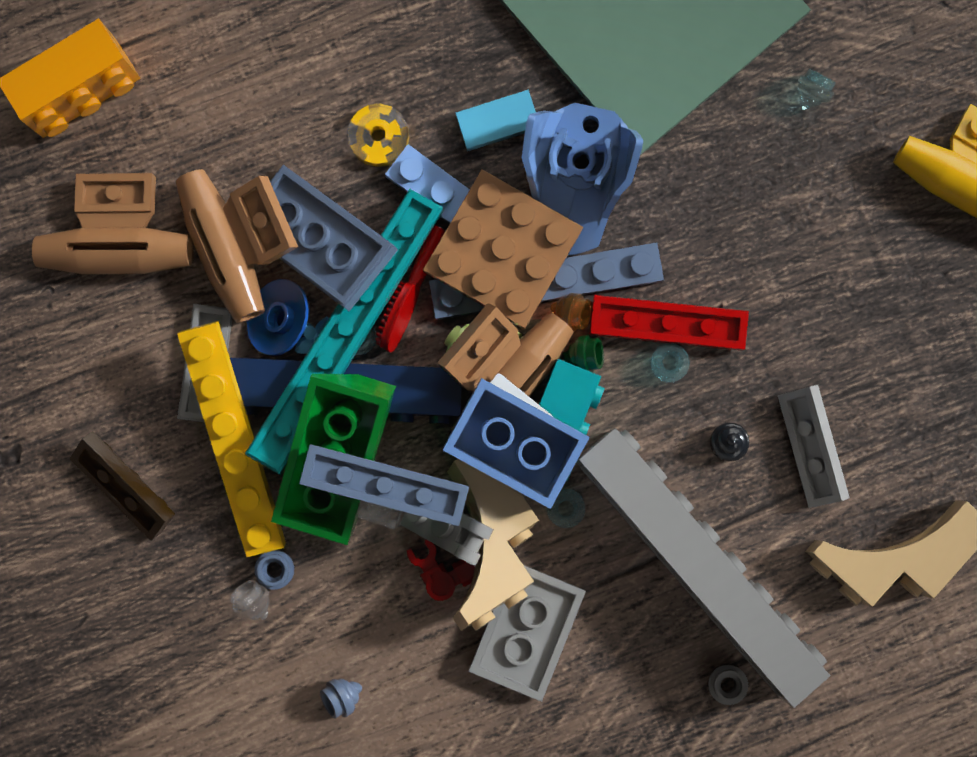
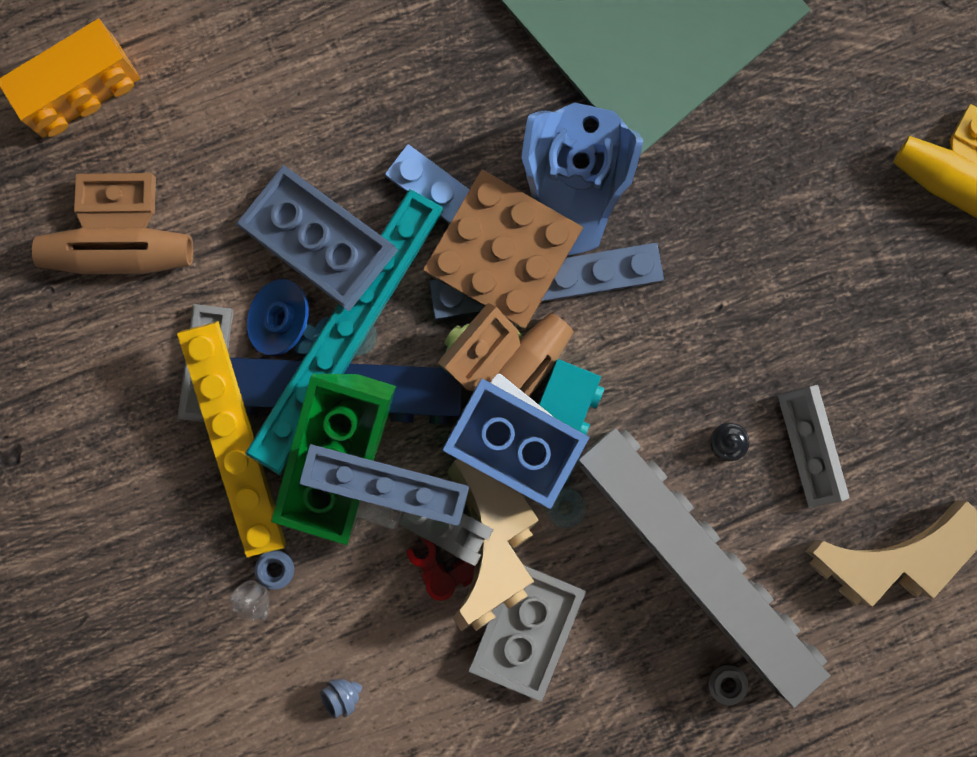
(122, 486): dark brown plate -> none
(235, 237): medium nougat plate -> none
(374, 118): clear piece -> none
(407, 296): red piece -> none
(495, 120): medium azure tile -> none
(573, 310): clear orange plate -> none
(585, 353): dark green plate -> none
(669, 322): red plate -> none
(678, 354): clear light blue plate -> none
(814, 89): clear light blue plate -> none

